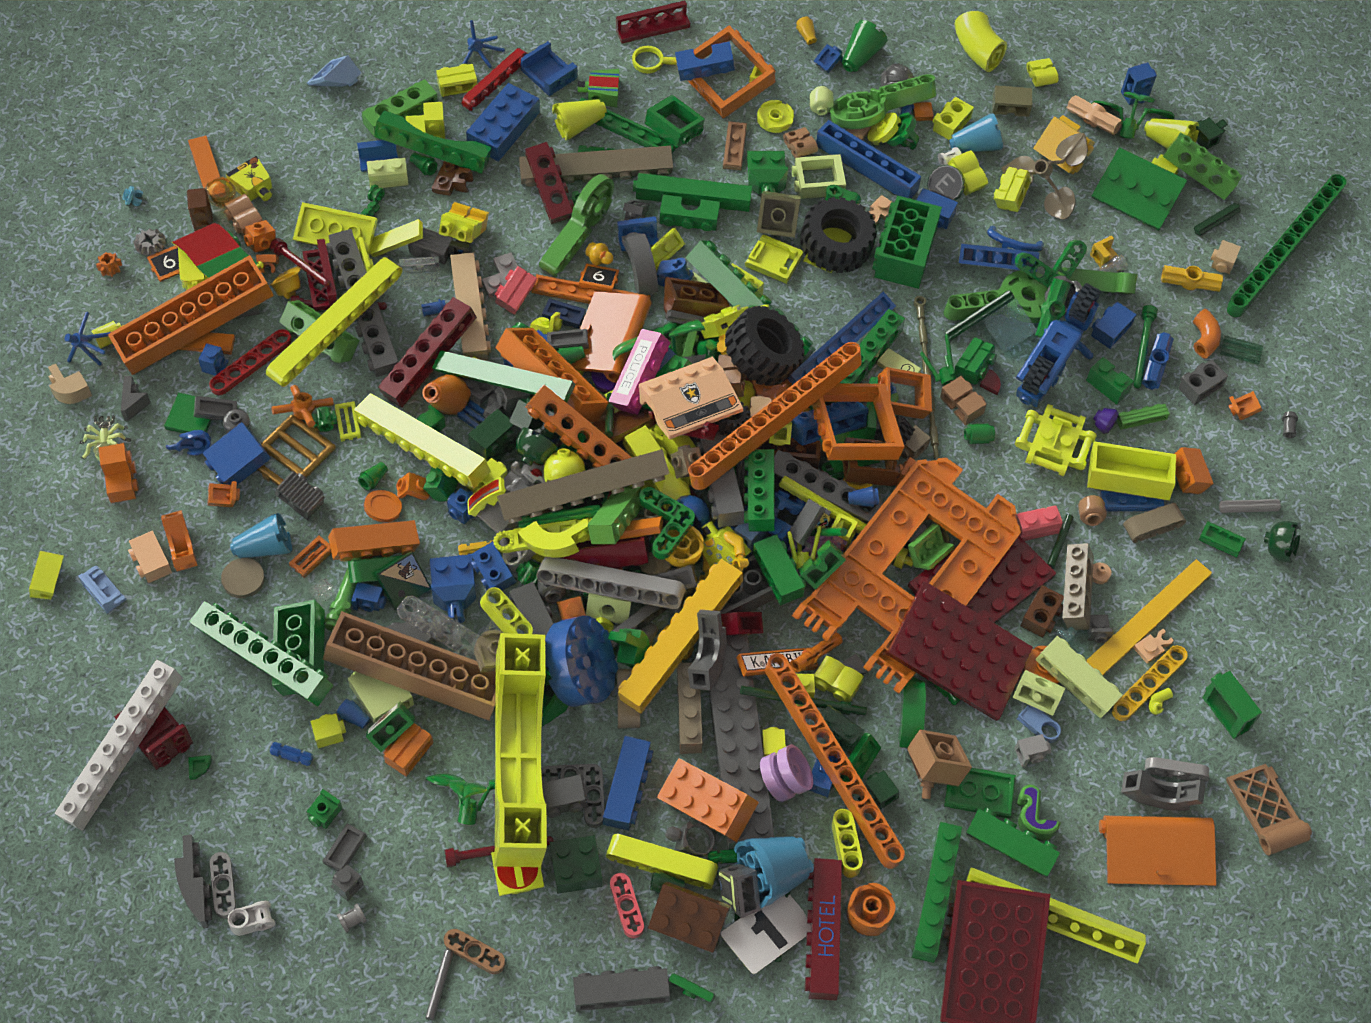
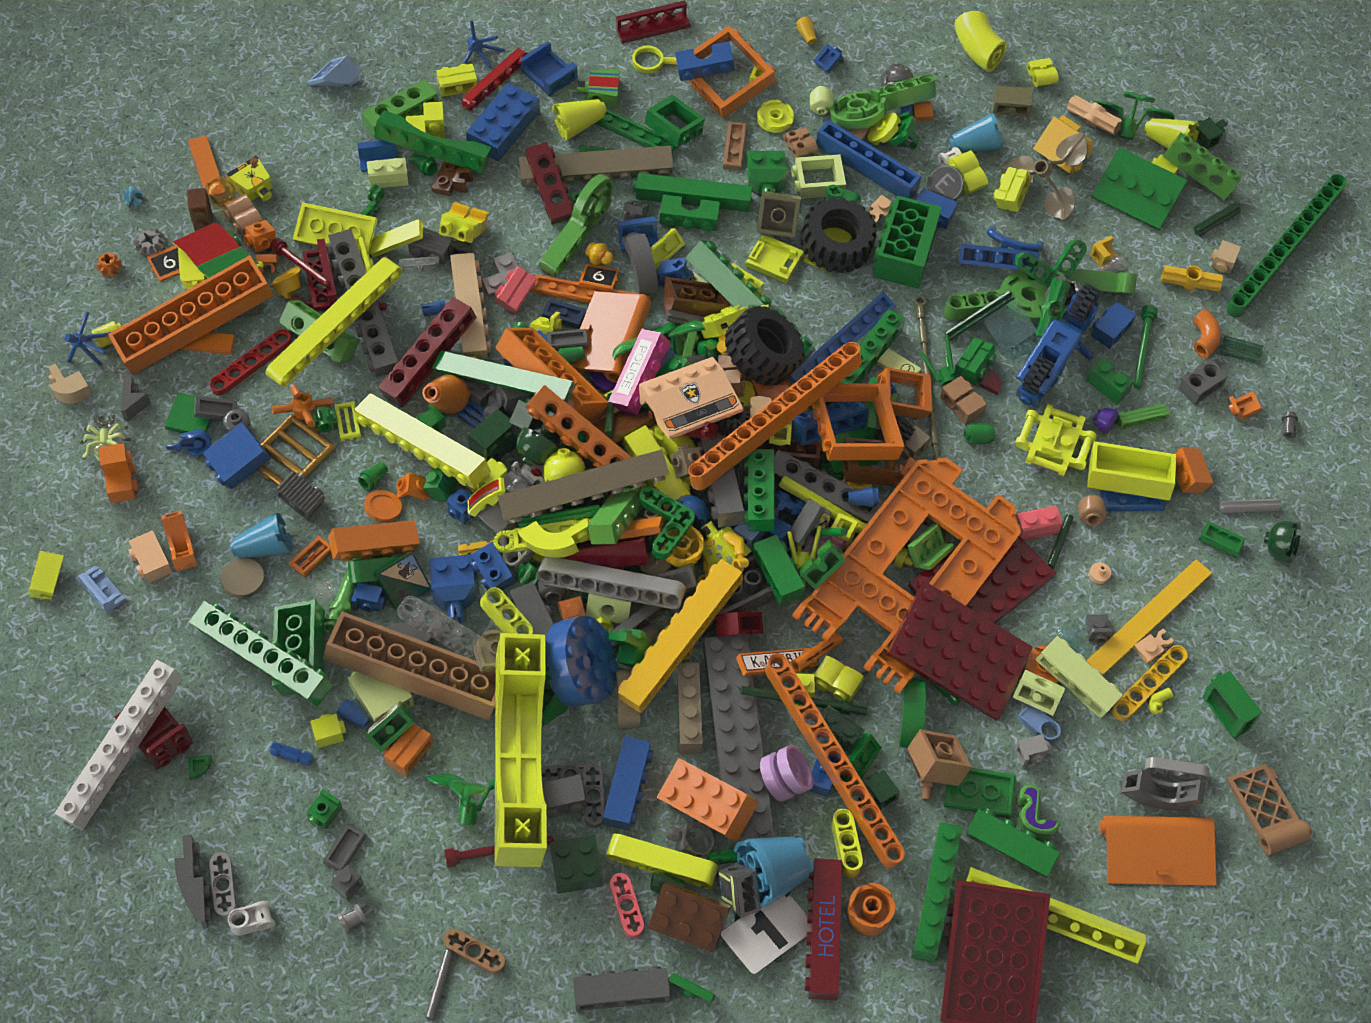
(212, 360): blue brick -> none
(223, 495): orange bracket -> none
(517, 879): piece -> none
(711, 651): dark grey arch -> none
(772, 740): neon yellow brick -> none
(863, 45): green cone -> none
(952, 118): neon yellow brick -> none
(1040, 610): reddish brown brick -> none
(1078, 586): dark tan brick -> none
(1139, 80): blue brick -> none
(1153, 522): dark tan beam -> none
(1157, 361): blue piece -> none

